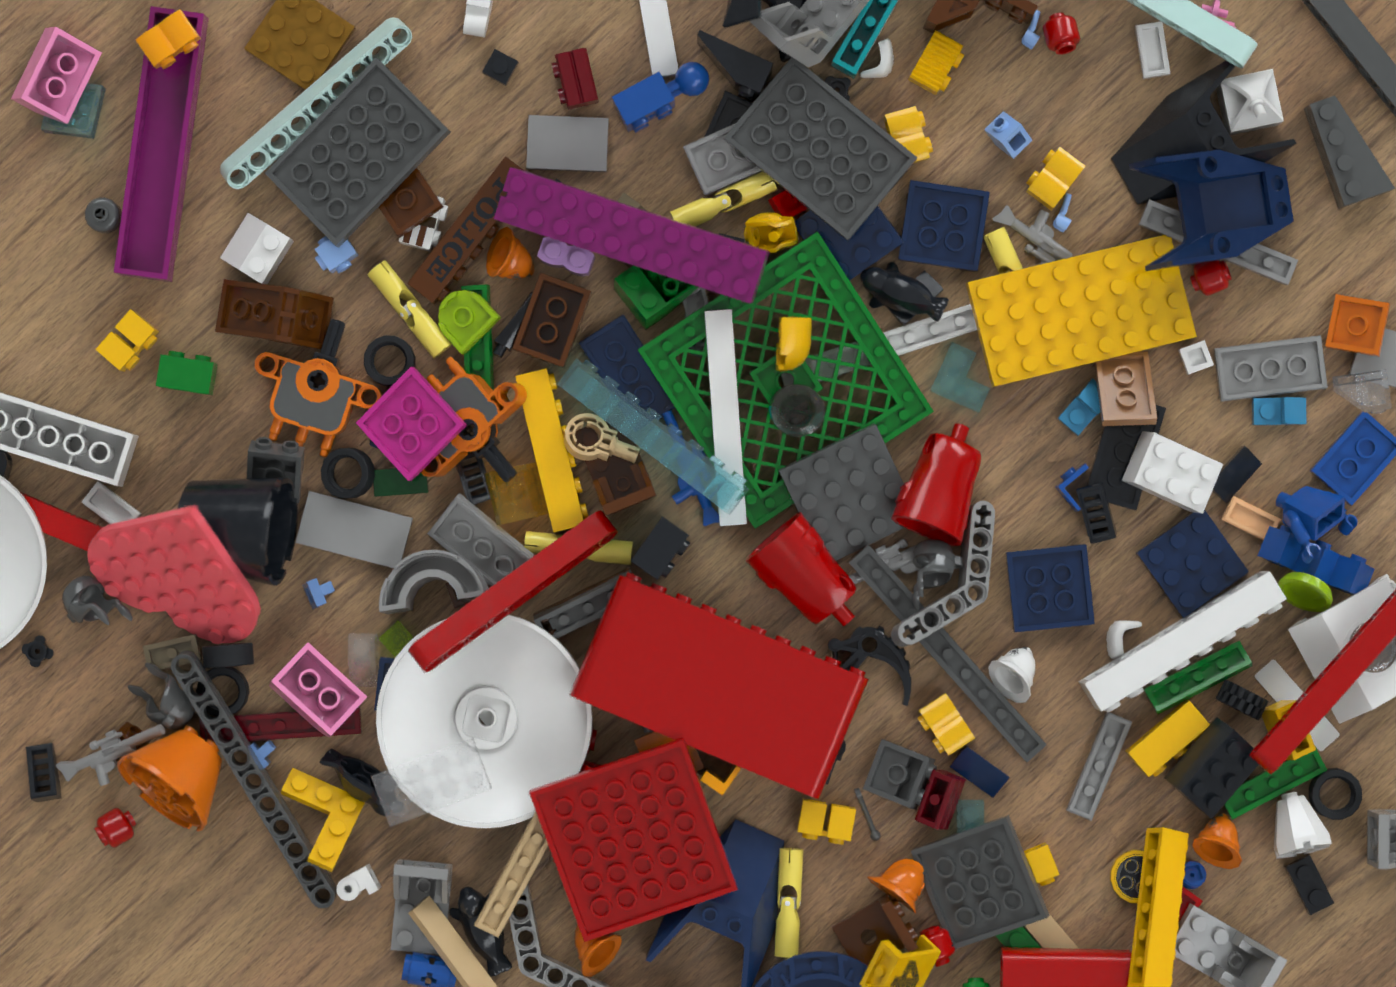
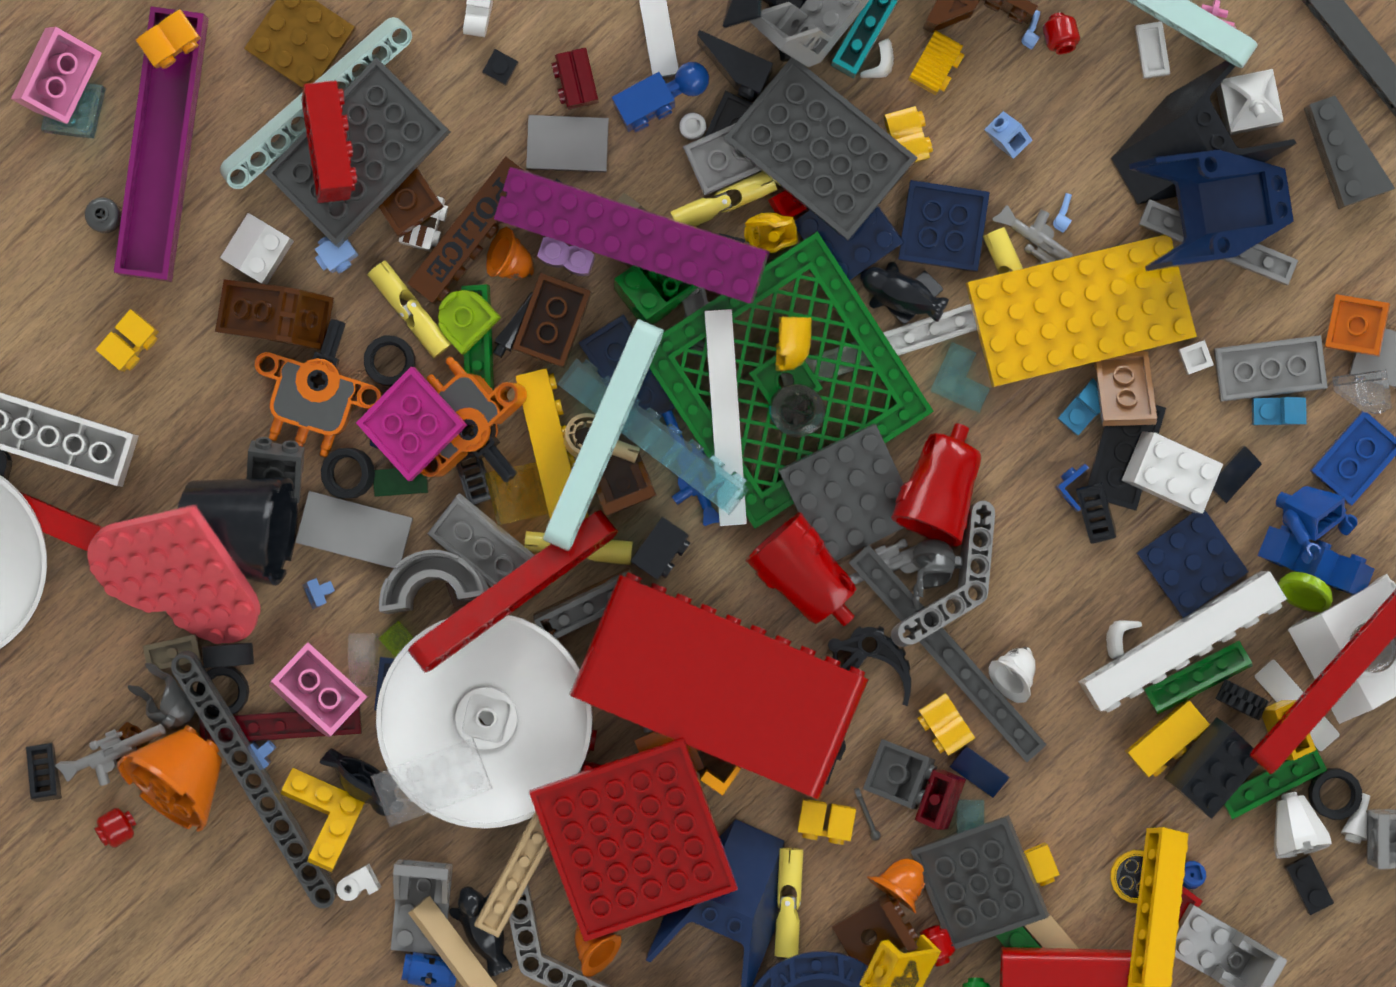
(45, 651): black plate -> none
(85, 601): dark grey hair -> none
(109, 505): white tile -> none
(186, 374): green brick -> none
(327, 141): none -> red brick
(603, 435): none -> light aqua beam
(692, 126): none -> white tile
(842, 84): black plate -> none
(1050, 588): dark blue plate -> none
(1055, 177): yellow brick -> none
(1098, 766): light grey tile -> none
(1211, 277): red head -> none
(1219, 843): orange piece -> none
(1249, 518): light nougat tile -> none
(1356, 826): none -> white cone

